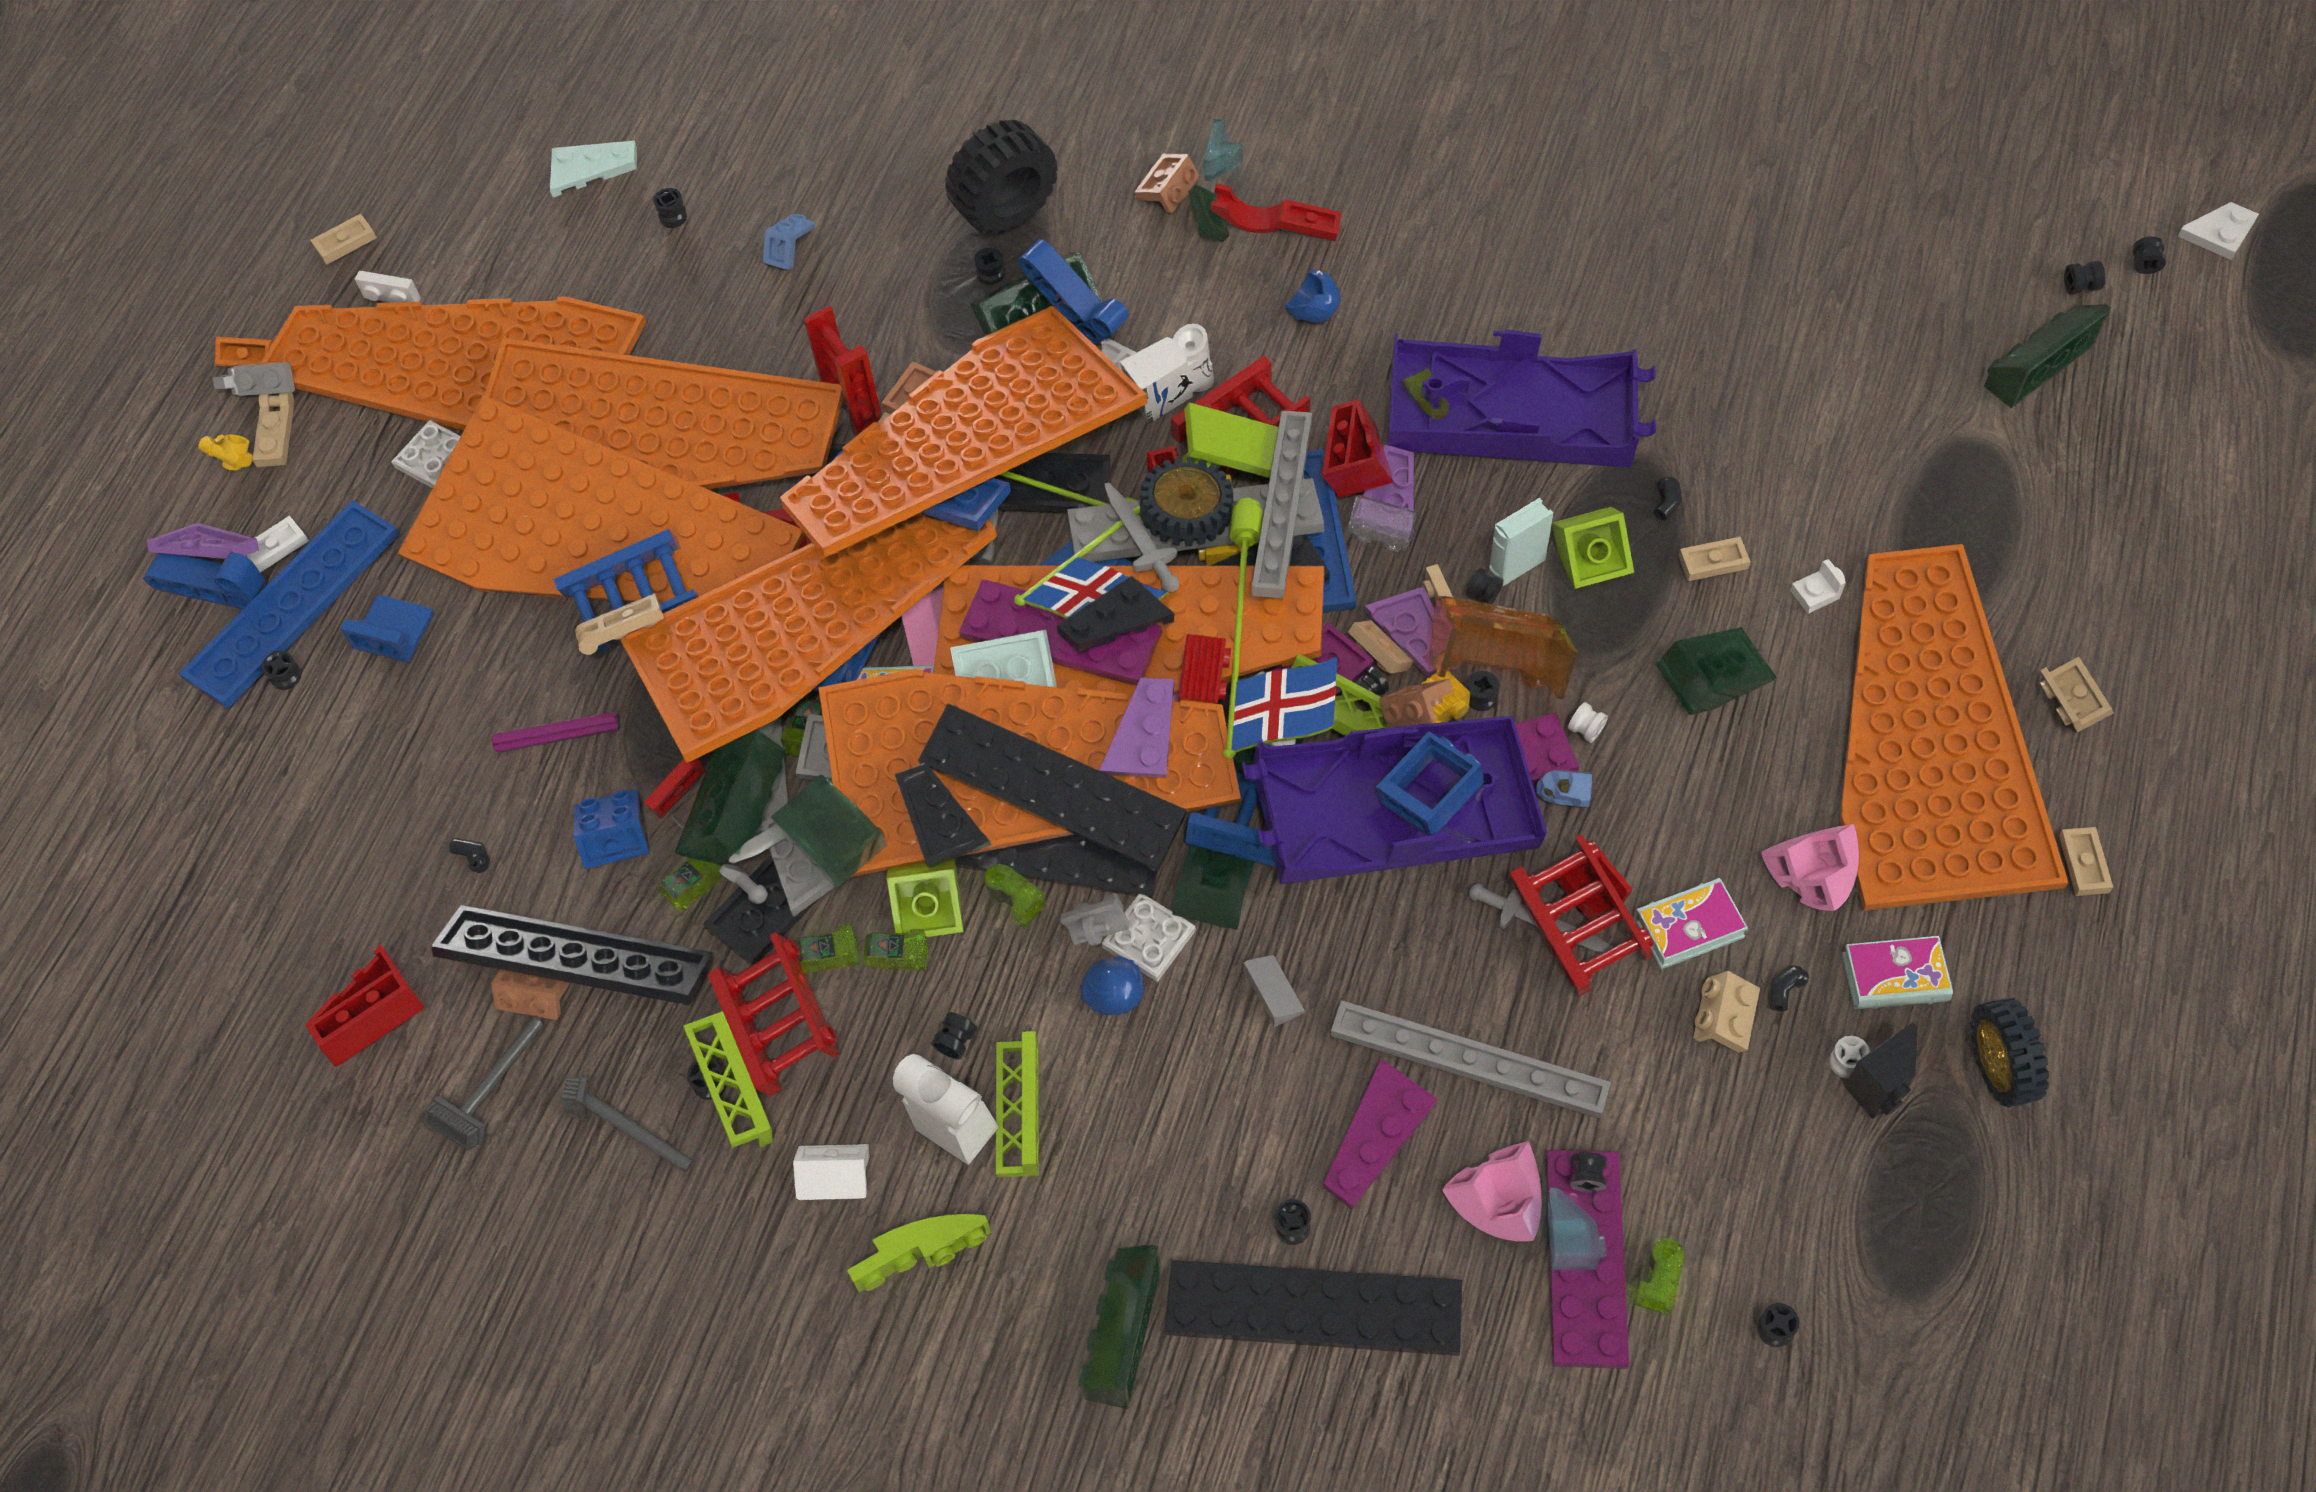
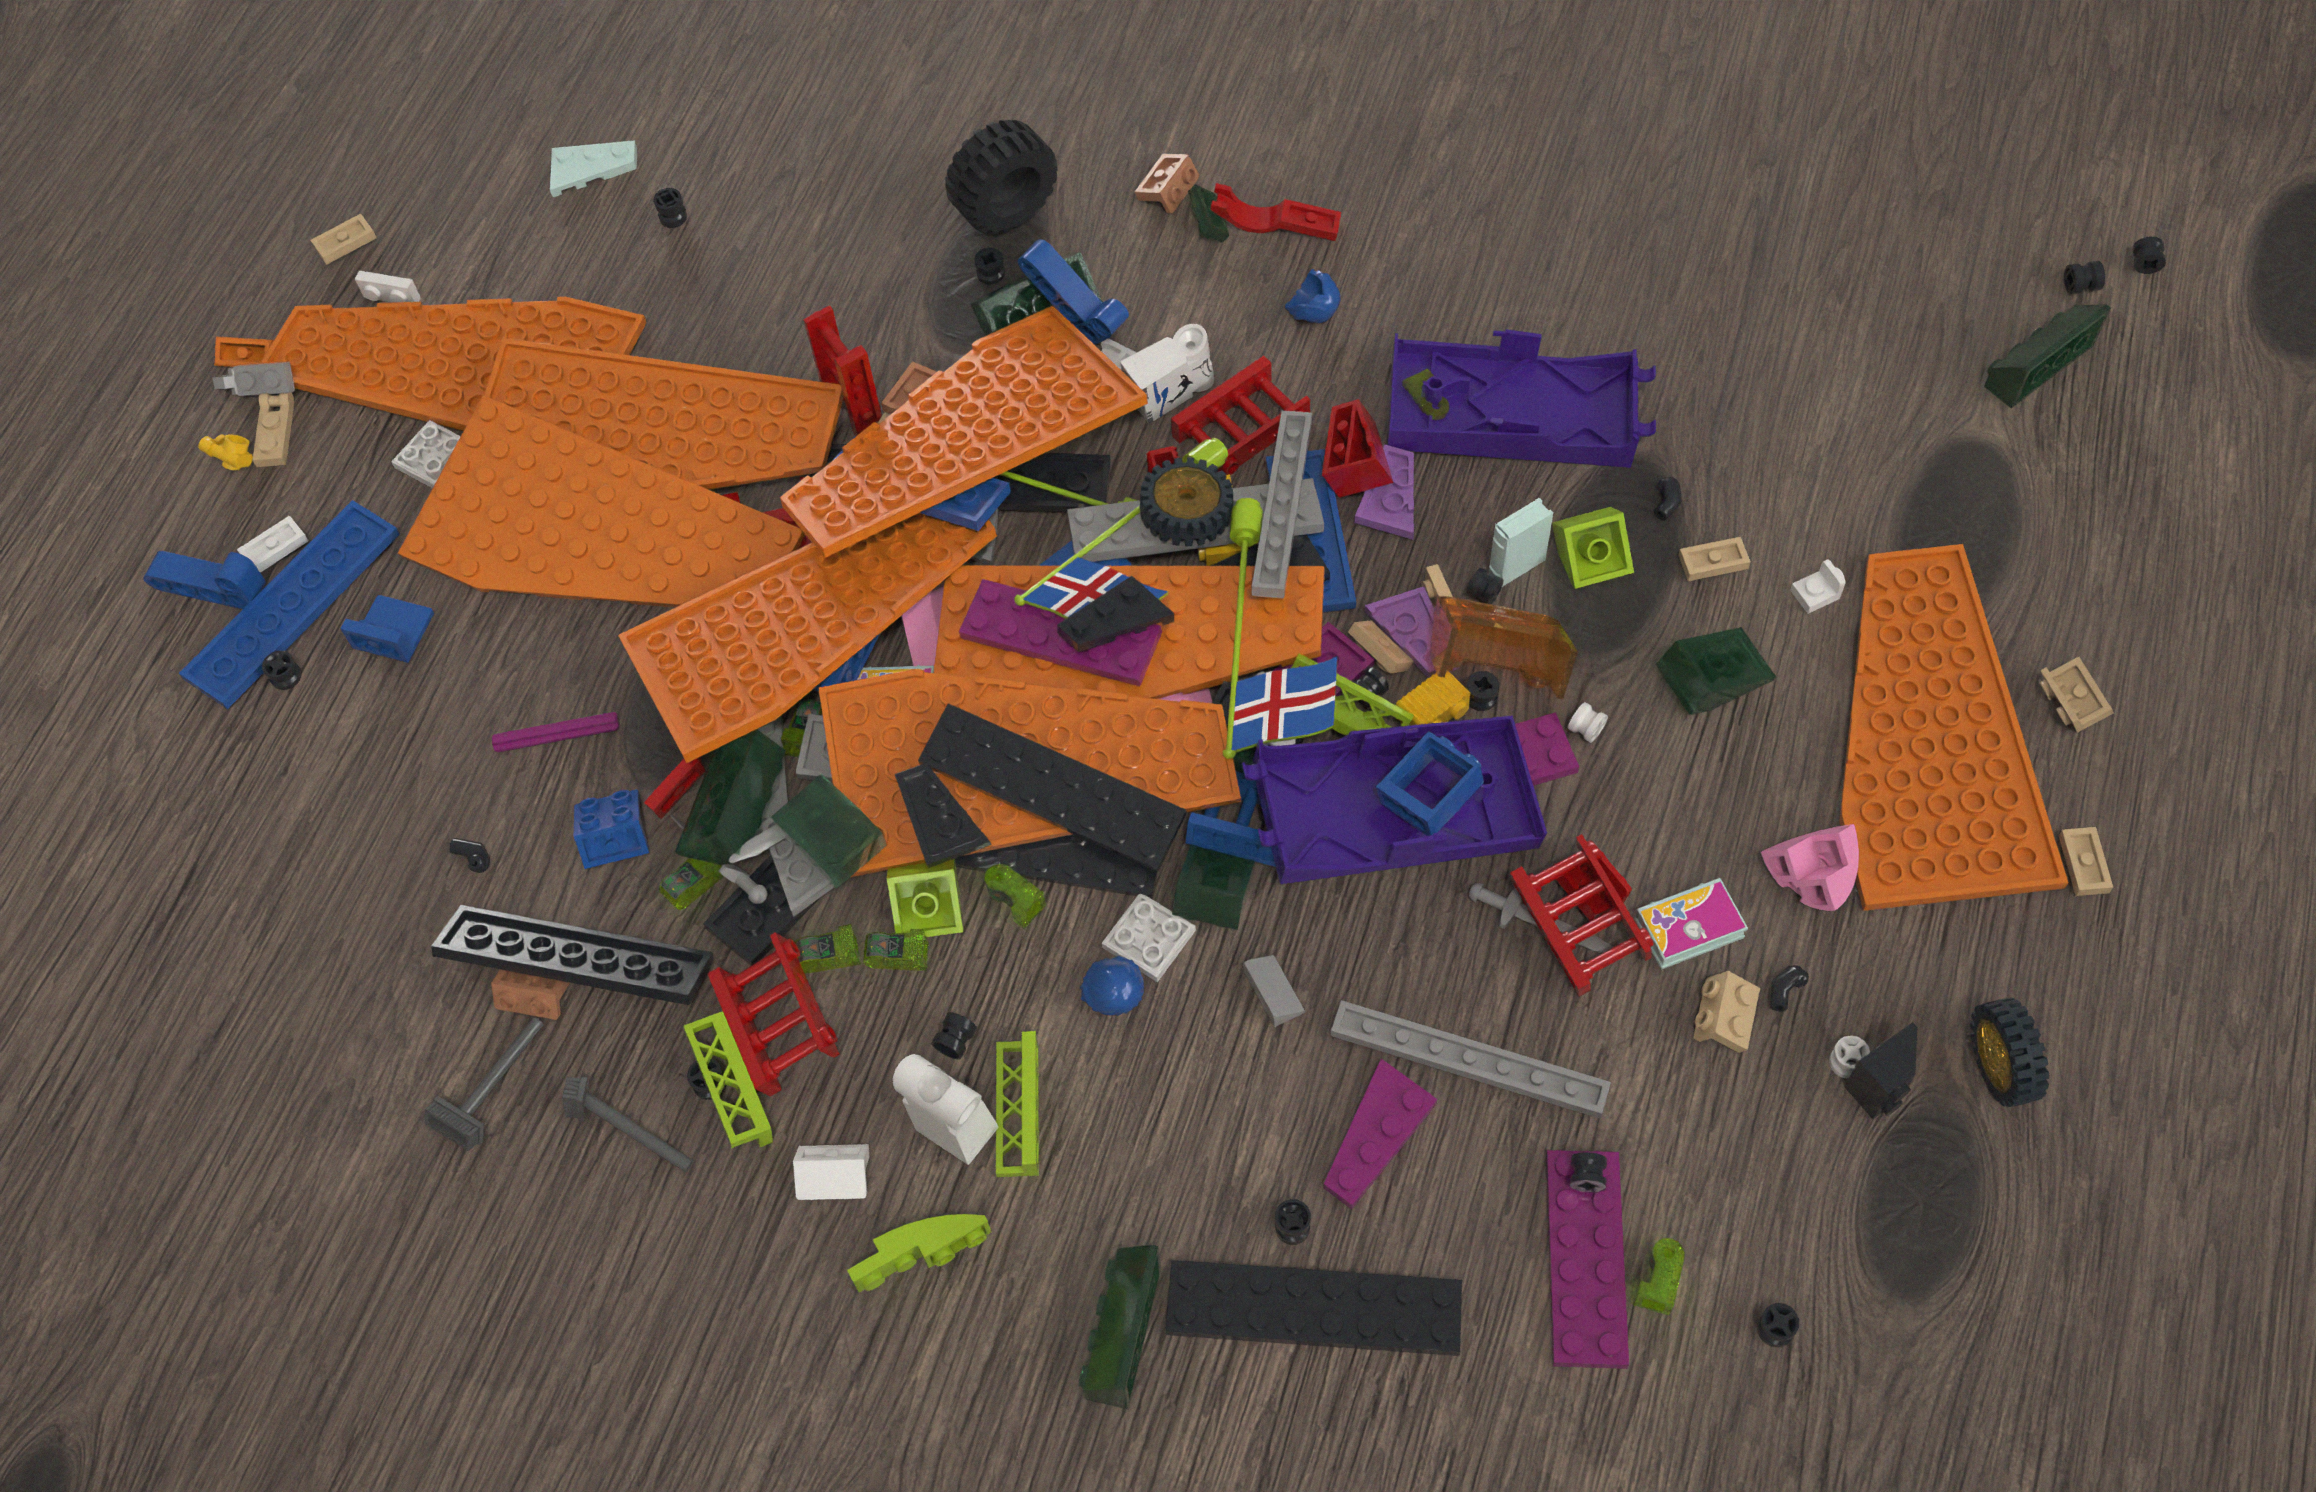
(202, 542): medium lavender wing -> none
(365, 1010): red wedge -> none
(618, 623): tan plate -> none
(630, 560): blue fence -> none
(781, 240): medium blue bracket -> none
(1010, 658): light aqua wing -> none
(1096, 920): light grey hips -> none
(1144, 733): medium lavender wing -> none
(1152, 557): light grey sword -> none
(1203, 669): red brick -> none
(1220, 153): clear light blue slope -> none
(1230, 439): lime tile -> none
(1382, 523): clear bracket -> none
(1414, 703): nougat bracket -> none
(1500, 1194): bright pink brick -> none
(1566, 787): medium blue rock -> none
(1572, 1235): clear light blue slope -> none
(1897, 973): piece -> none
(2221, 229): white wing -> none

